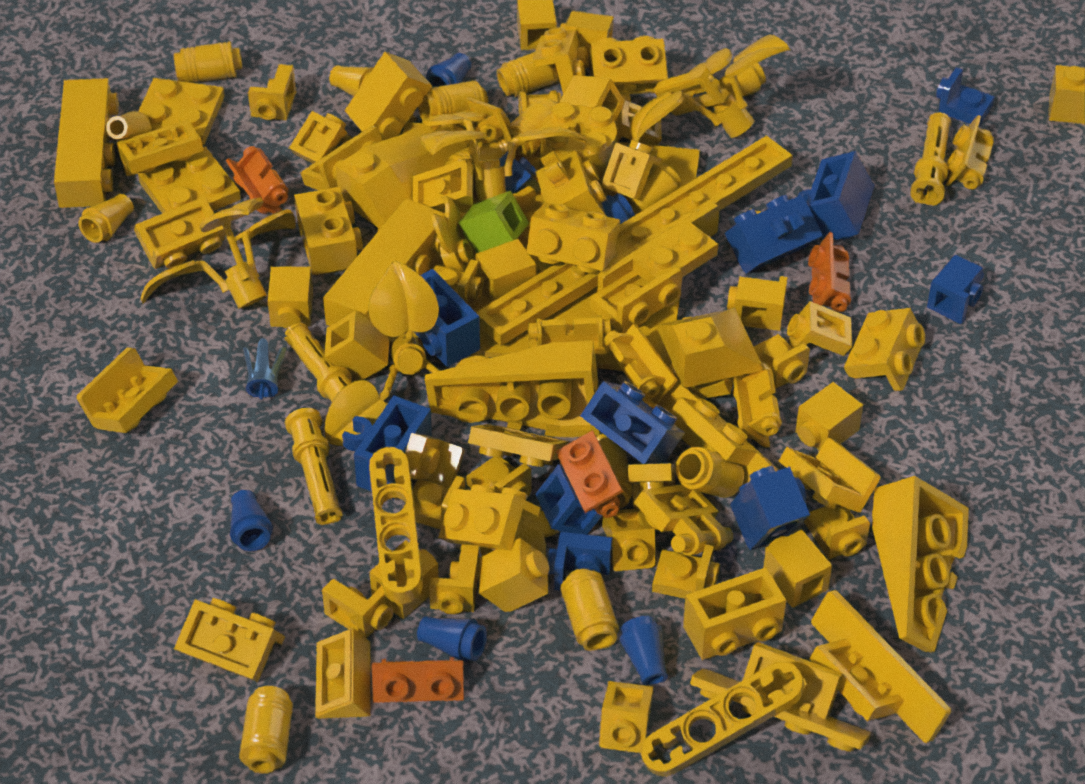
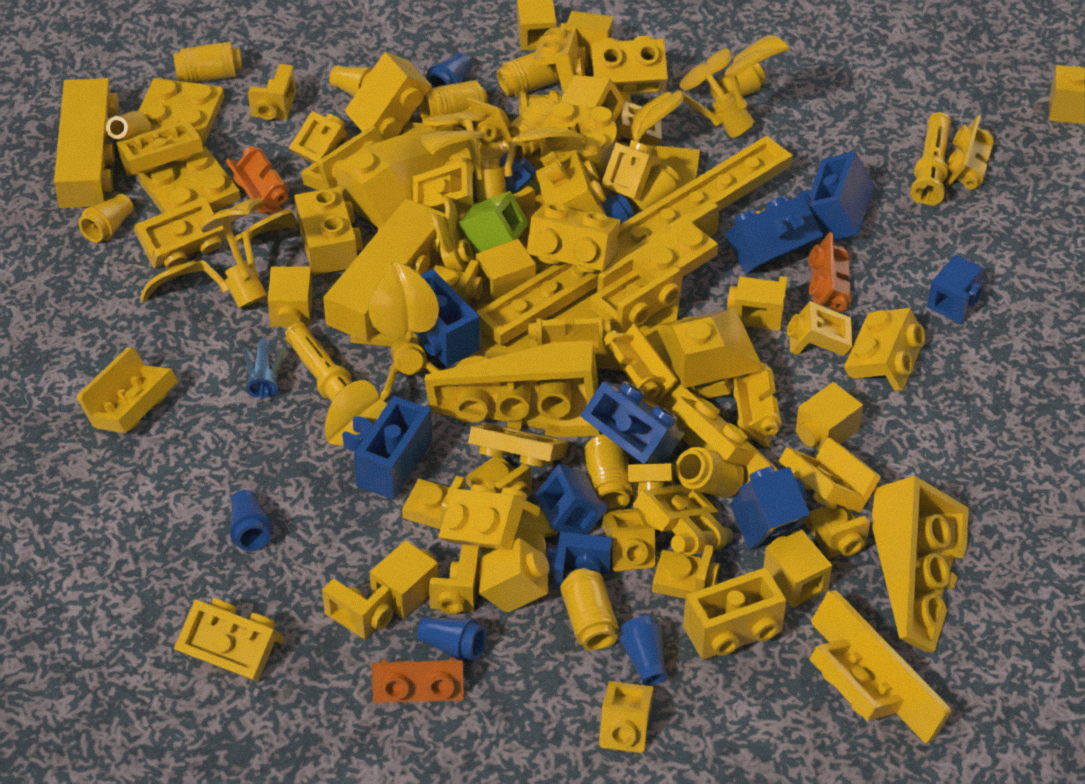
(266, 729): yellow head -> none
(311, 451): yellow pin -> none
(343, 676): yellow slope -> none
(356, 346): yellow brick -> none
(395, 524): yellow beam -> none
(433, 459): yellow bracket -> none
(591, 475): orange hinge -> none
(691, 84): yellow tile -> none
(719, 713): yellow beam -> none
(786, 362): yellow bracket -> none
(807, 714): yellow bracket -> none
(961, 101): blue bracket -> none

